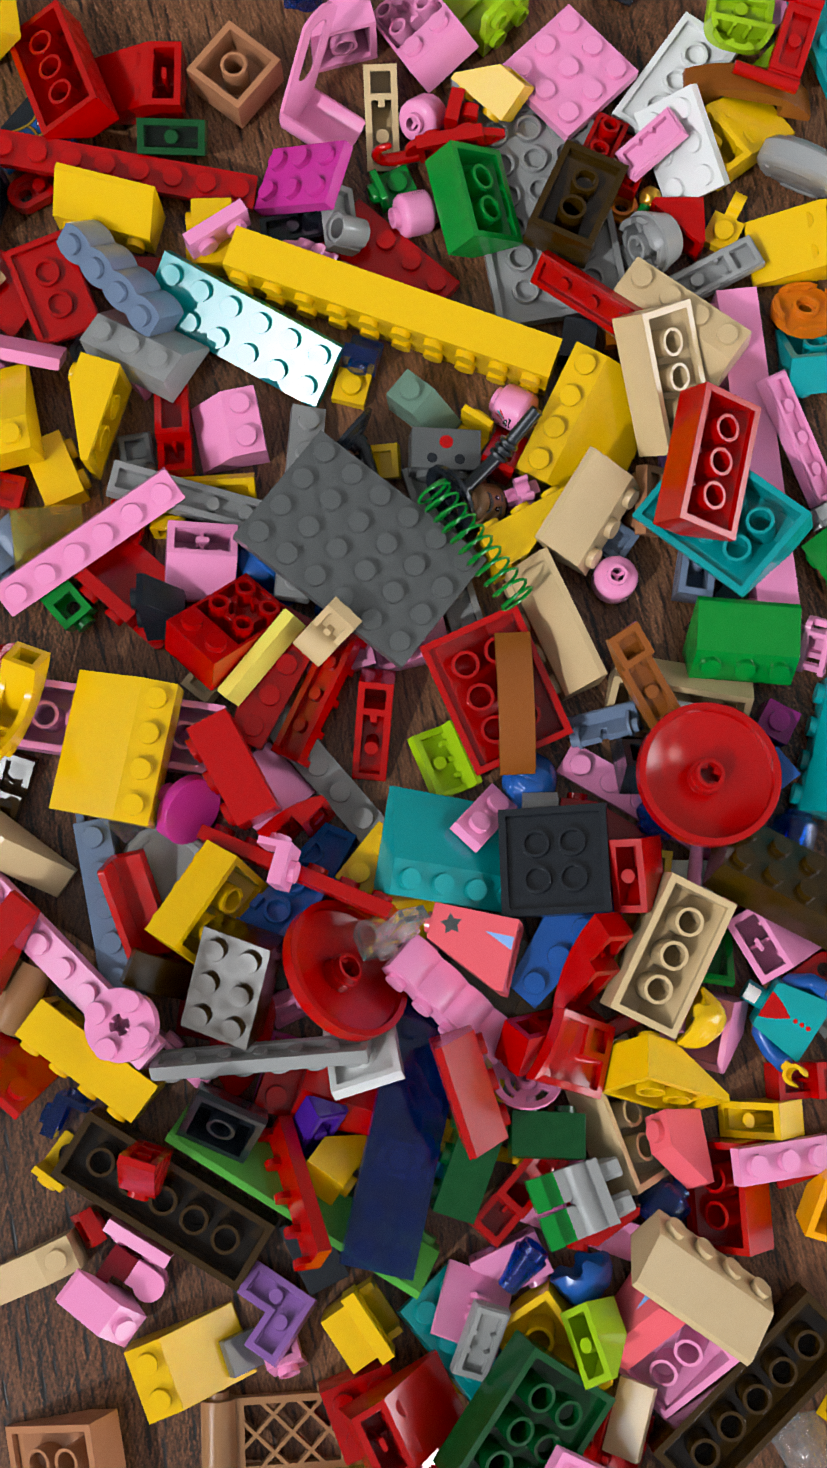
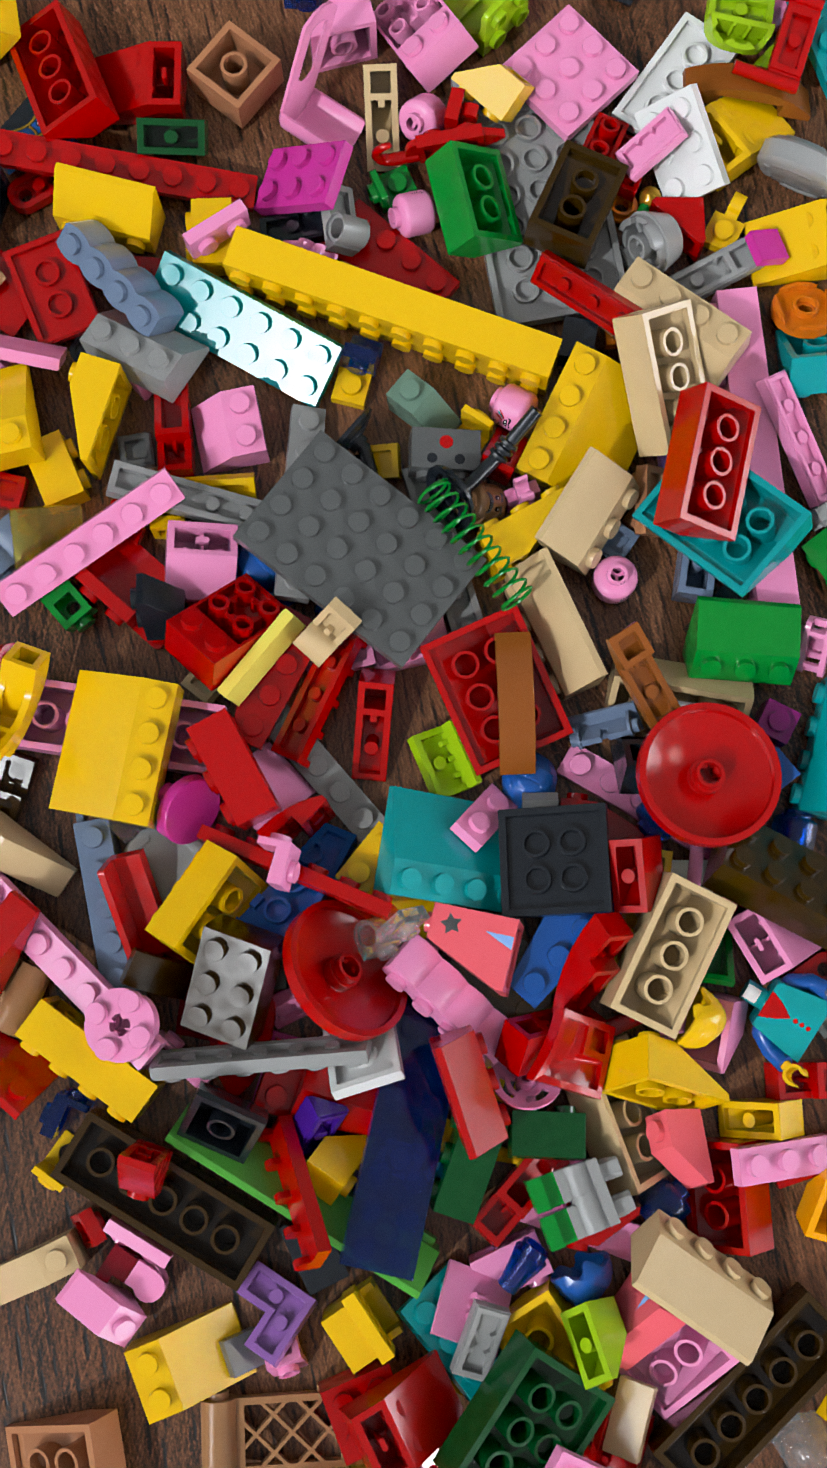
(766, 247): none -> dark pink tile

